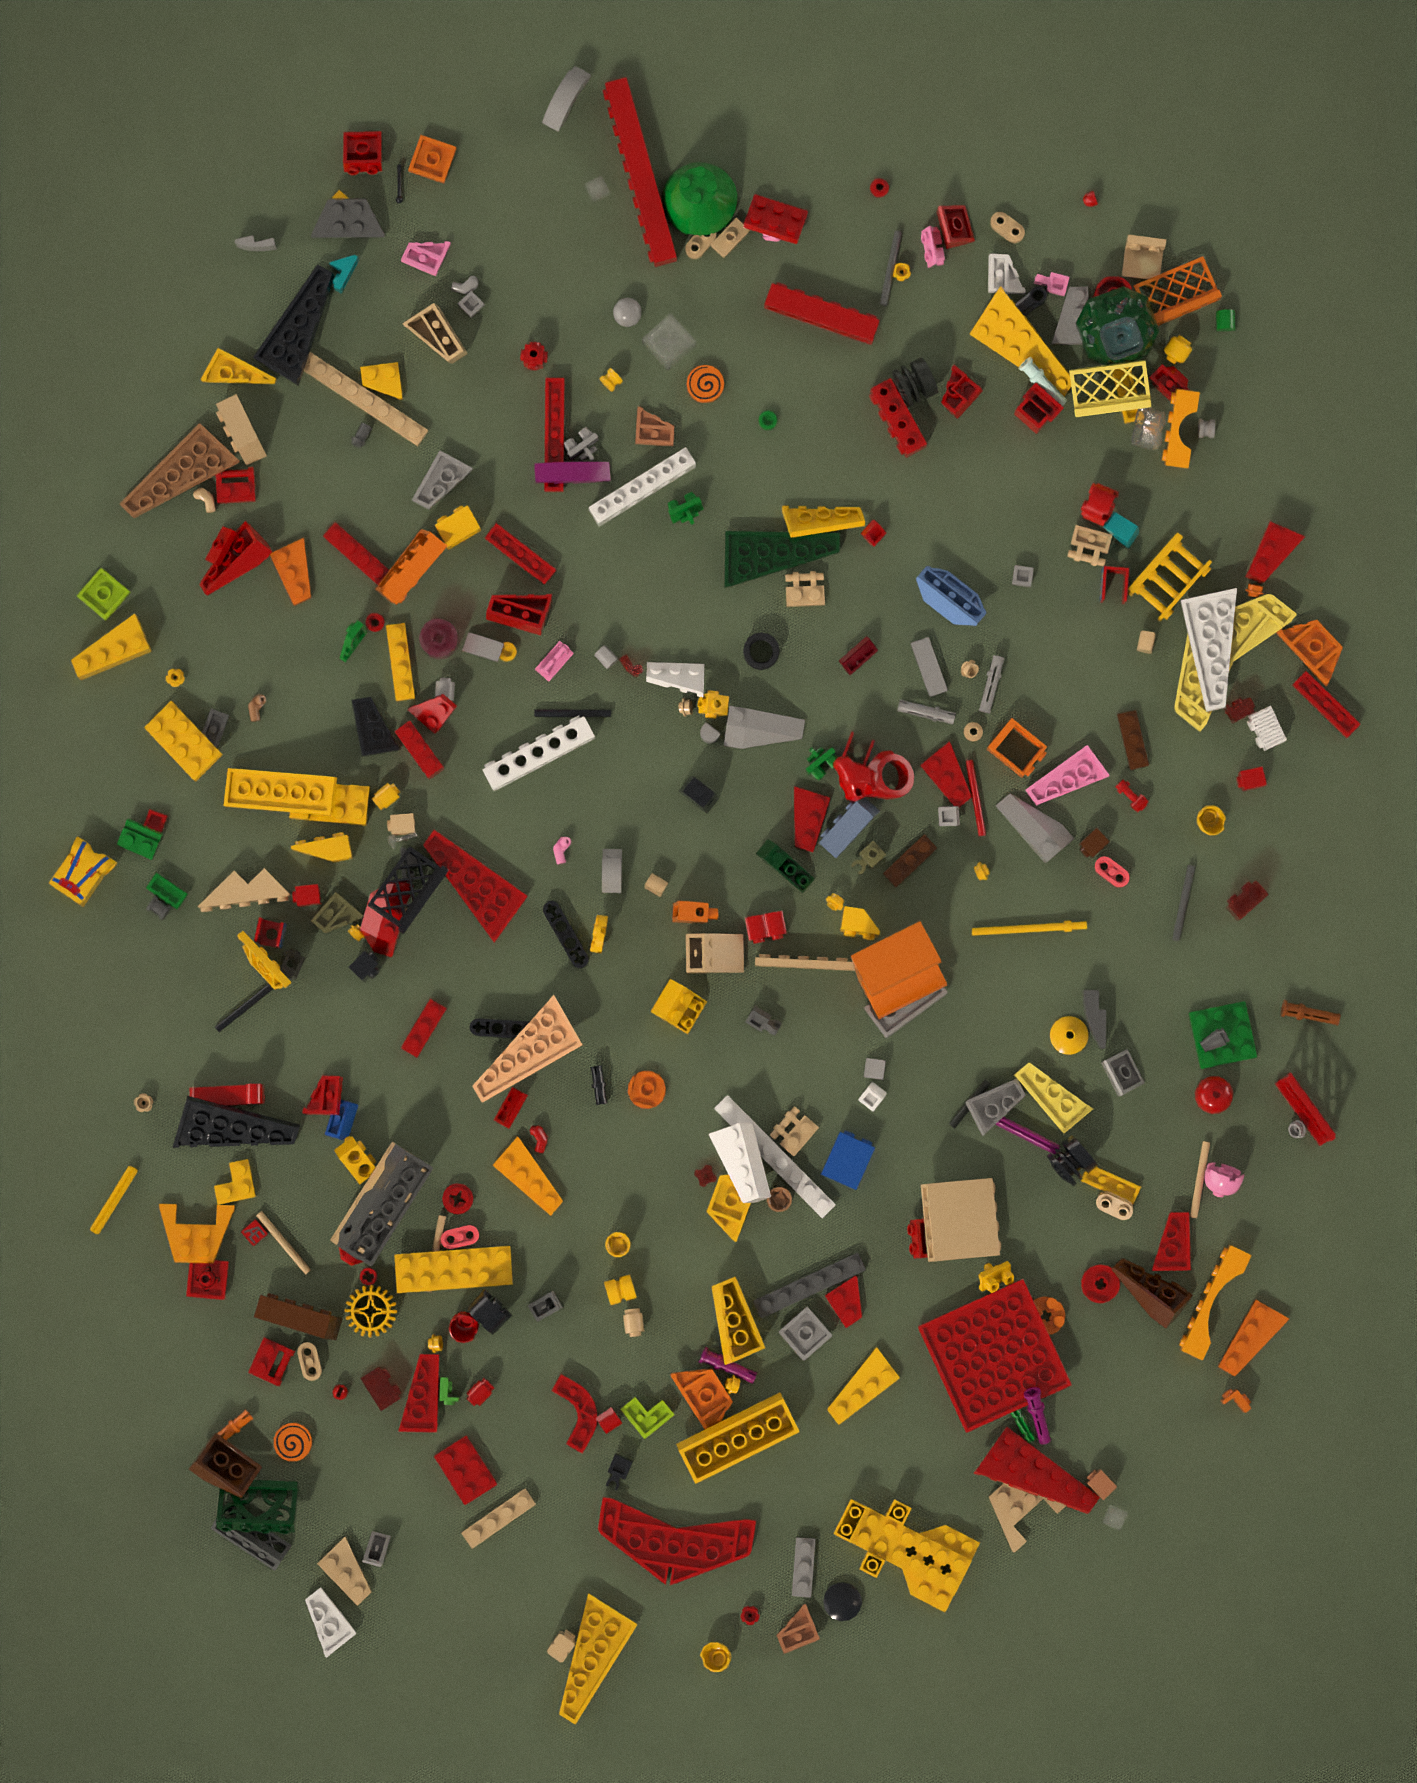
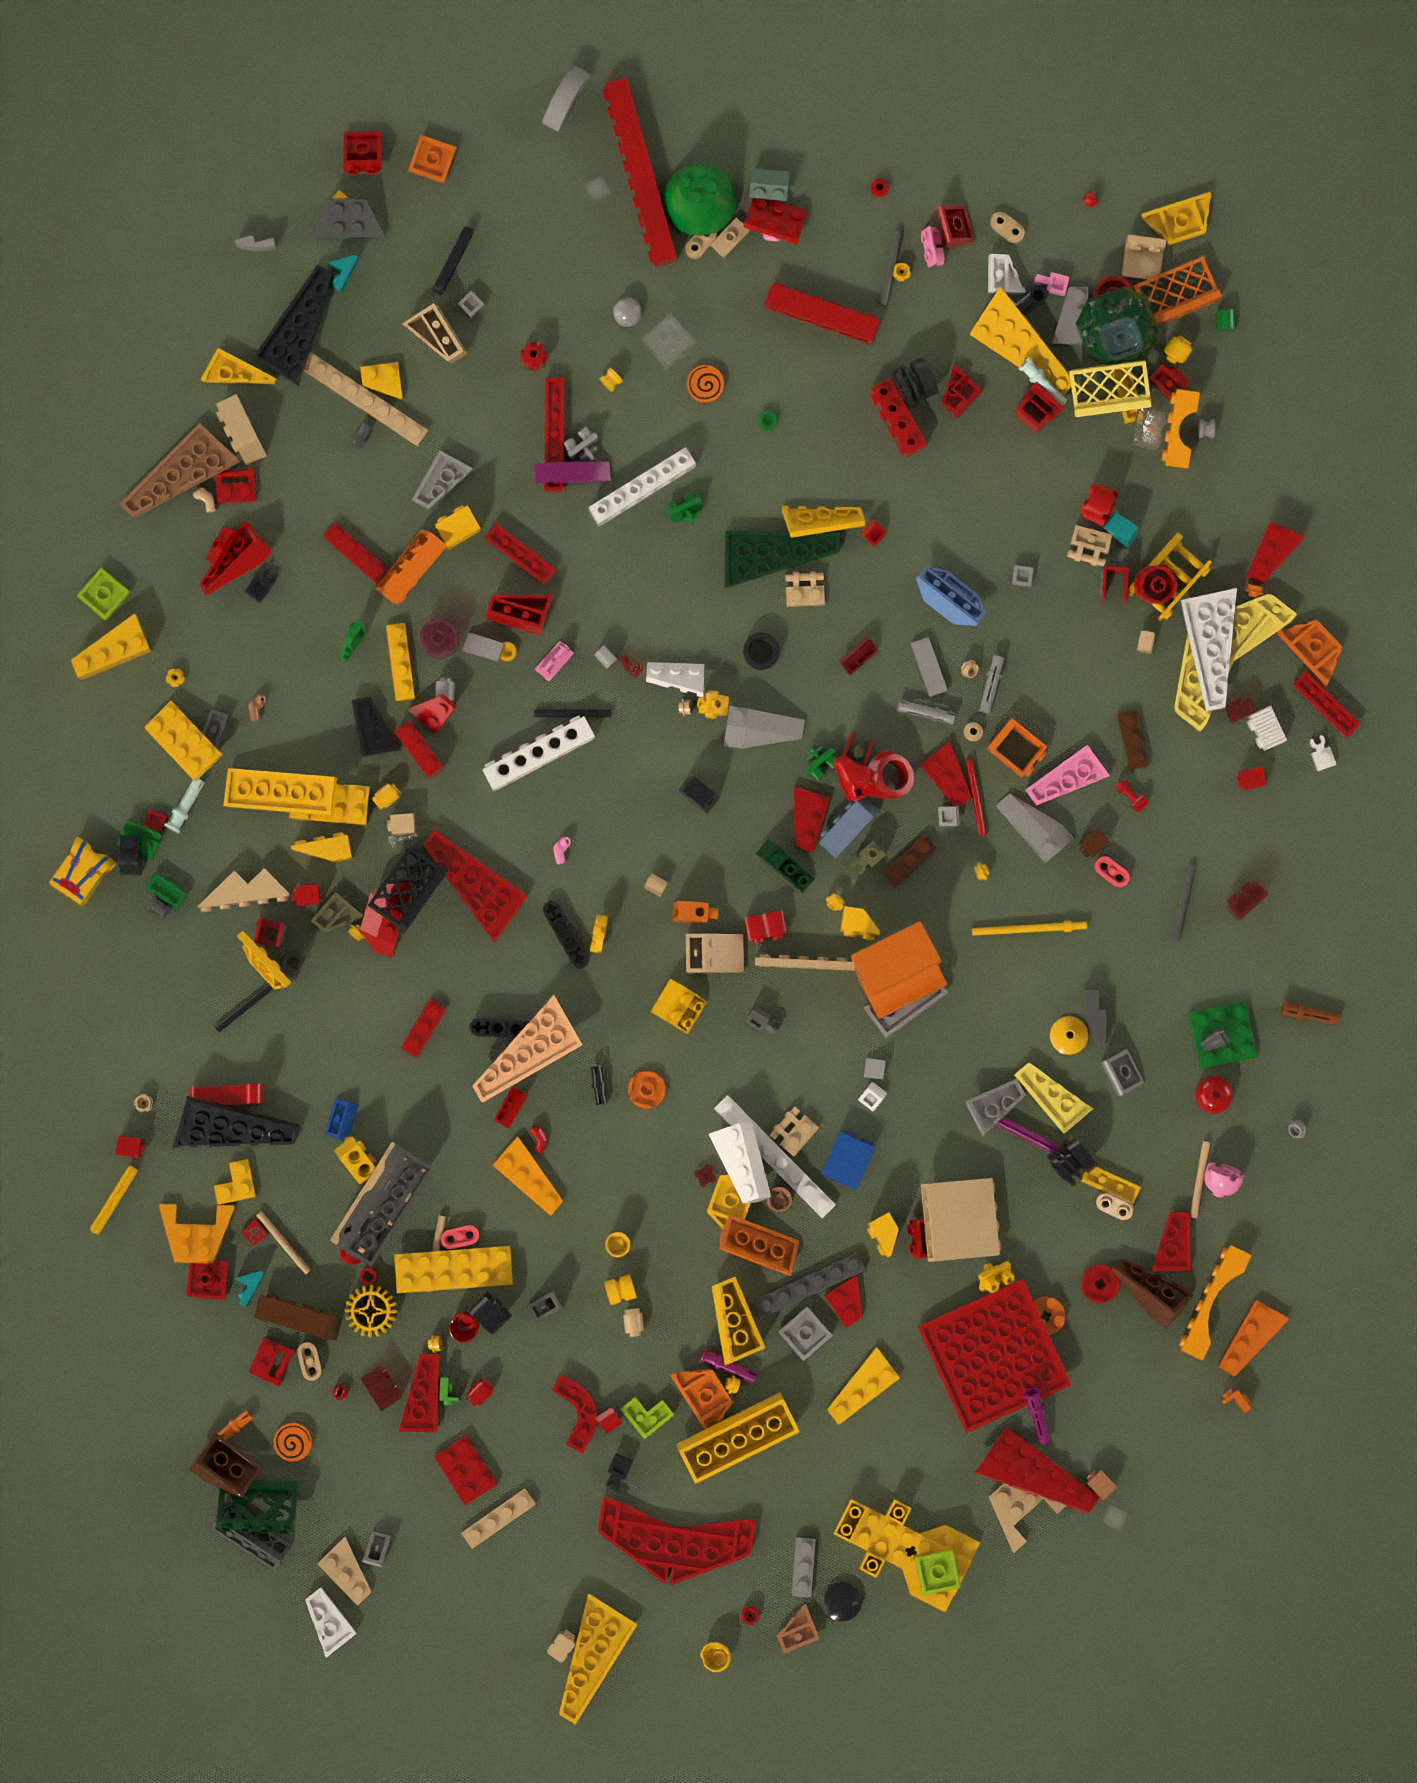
(129, 856): none -> black brick
(130, 1147): none -> red brick
(181, 812): none -> light aqua pin
(252, 1281): none -> teal slope
(259, 587): none -> black plate
(293, 570): orange wing -> none
(325, 1097): red wing -> none
(366, 966): black brick -> none
(370, 618): red plate -> none
(399, 199): black hinge -> none
(426, 256): bright pink wing -> none
(453, 260): none -> black beam
(466, 1195): red gear -> none
(469, 285): light grey arm -> none
(611, 870): light grey brick -> none
(653, 430): nougat wing -> none
(709, 734): light grey brick -> none
(759, 1244): none -> orange slope
(769, 184): none -> sand green brick
(885, 1232): none -> yellow slope
(937, 1572): none -> lime plate
(964, 1110): pearl dark grey bar -> none
(1023, 1425): green axle -> none
(1146, 590): none -> red brick
(1181, 219): none -> yellow wing
(1211, 820): yellow hair -> none
(1305, 1109): red fence -> none
(1323, 756): none -> white plate

